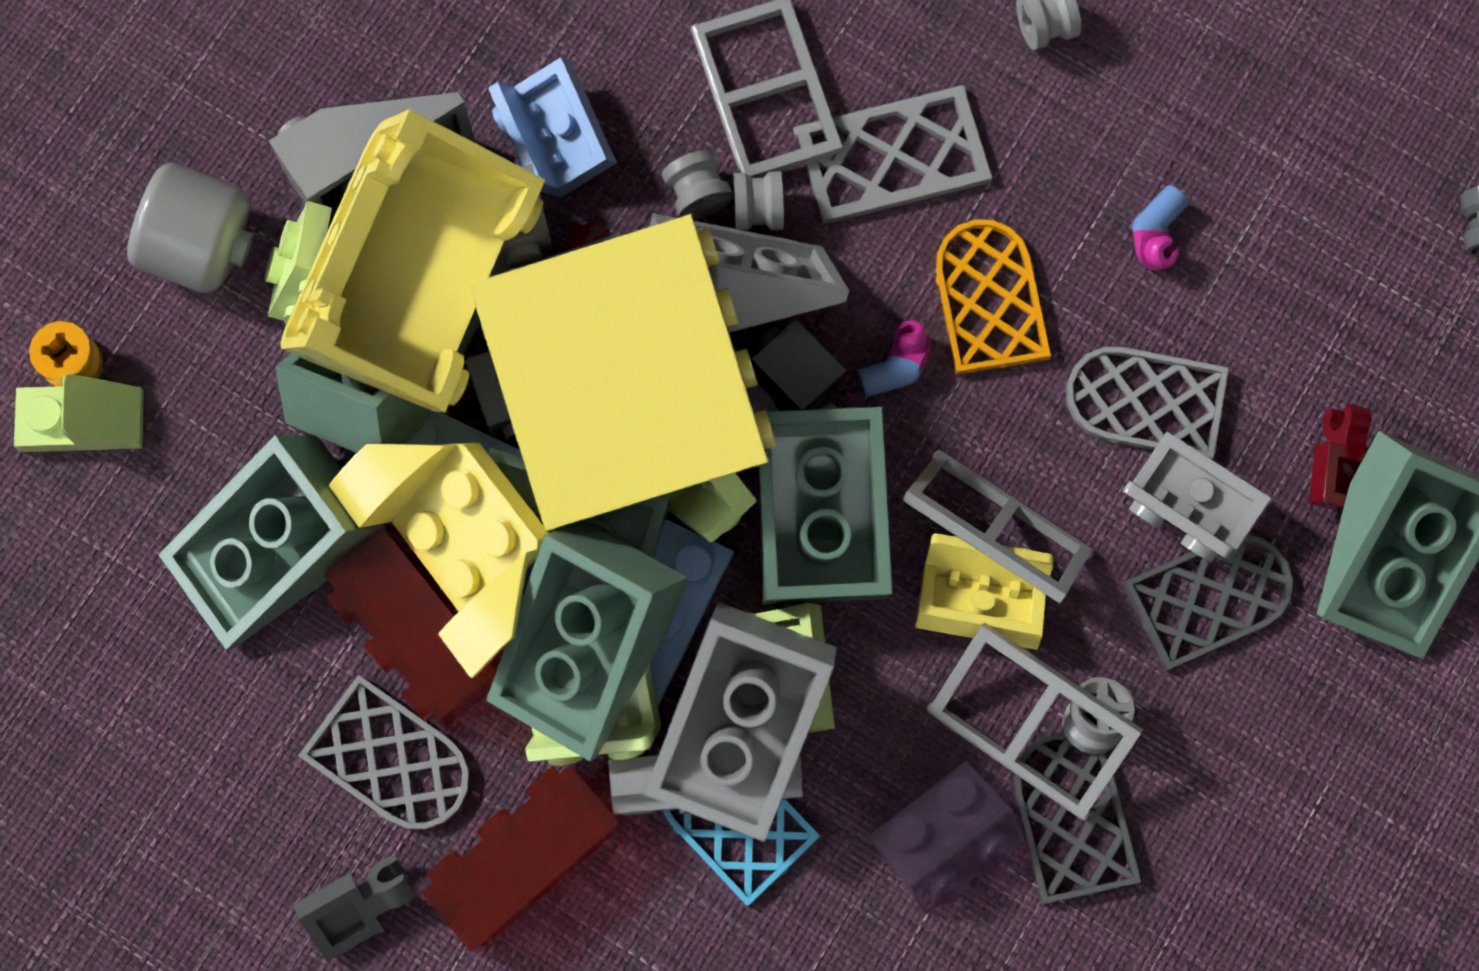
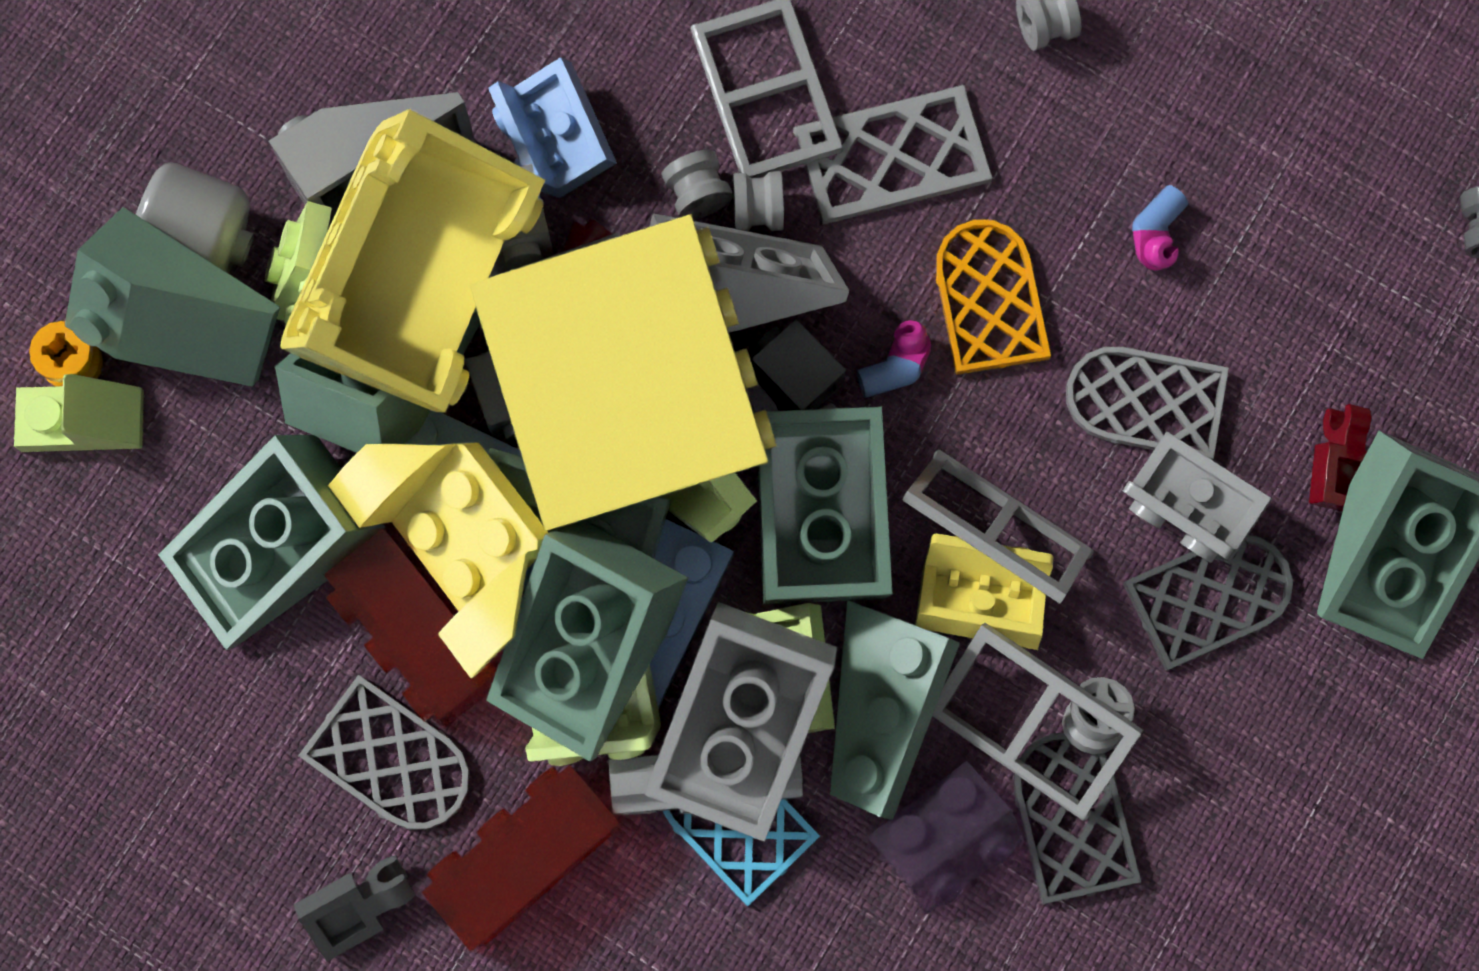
(166, 305): none -> sand green slope
(884, 705): none -> sand green wing

